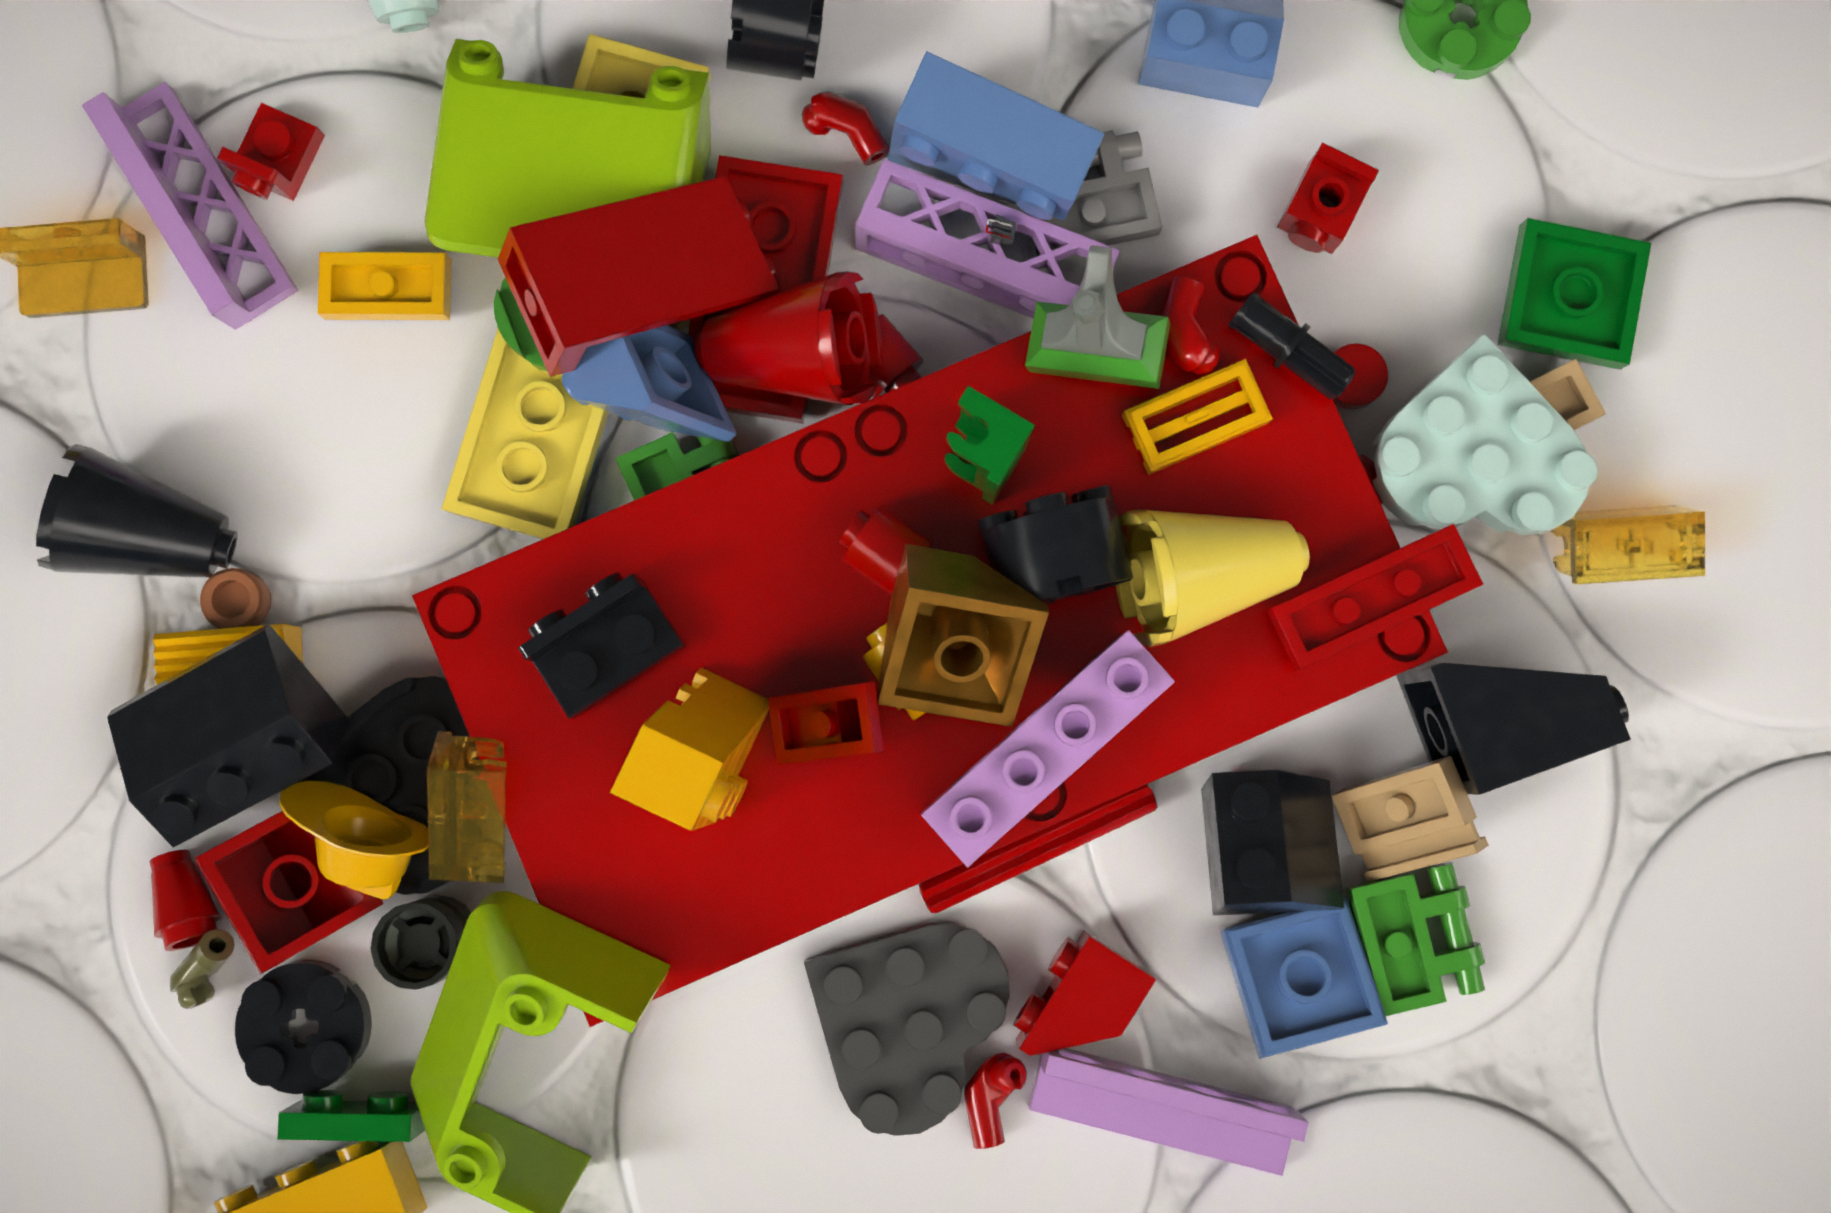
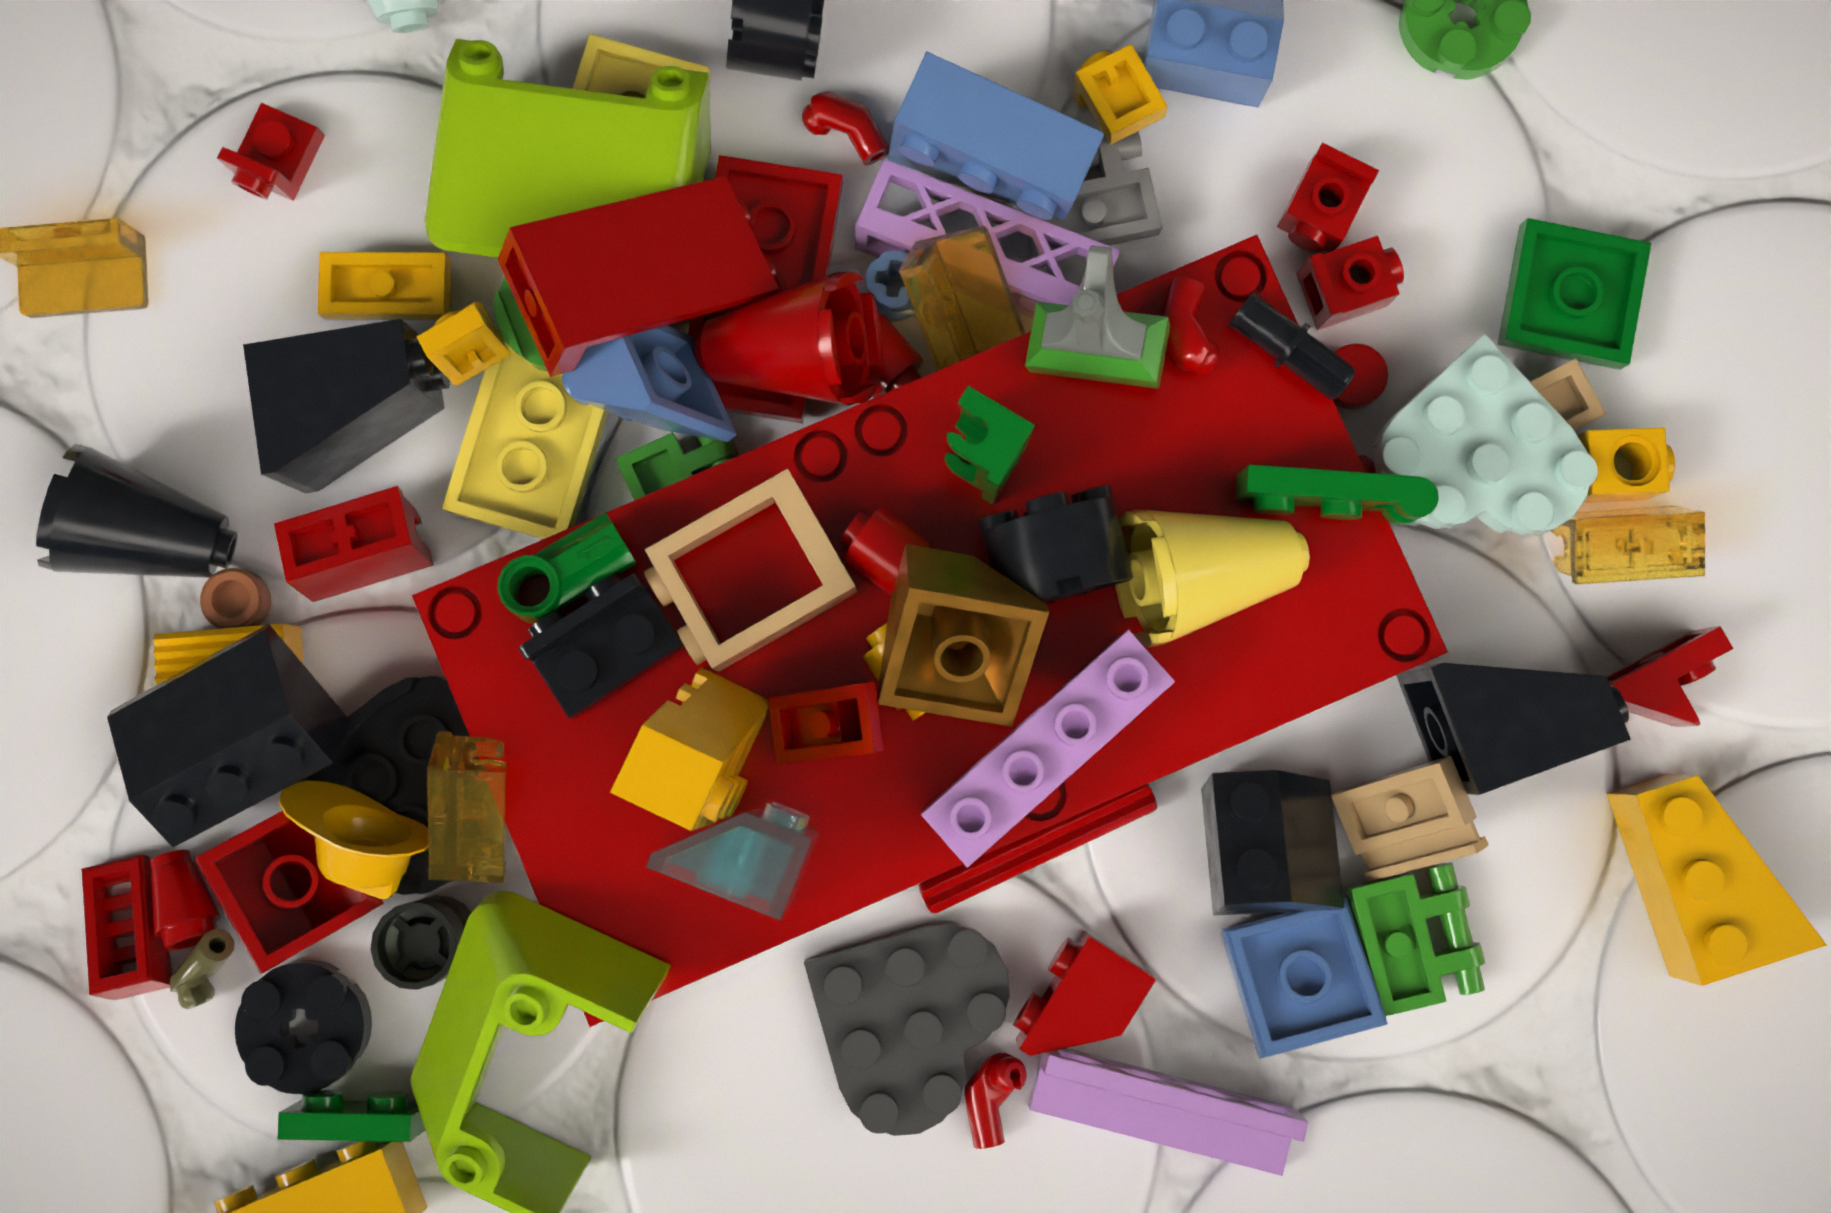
(103, 955): none -> red slope
(169, 206): lavender fence -> none
(337, 398): none -> black slope
(352, 545): none -> red hinge
(464, 343): none -> yellow bracket
(571, 566): none -> green piece
(671, 587): none -> tan window
(745, 859): none -> clear light blue slope
(879, 276): none -> medium blue bush
(960, 295): none -> clear yellow panel
(1001, 230): dark grey piece -> none
(1118, 93): none -> yellow bracket
(1145, 440): yellow tile -> none
(1336, 296): none -> red brick
(1338, 493): none -> green plate
(1374, 597): red plate -> none
(1650, 461): none -> yellow brick
(1655, 681): none -> red slope
(1704, 883): none -> yellow wedge

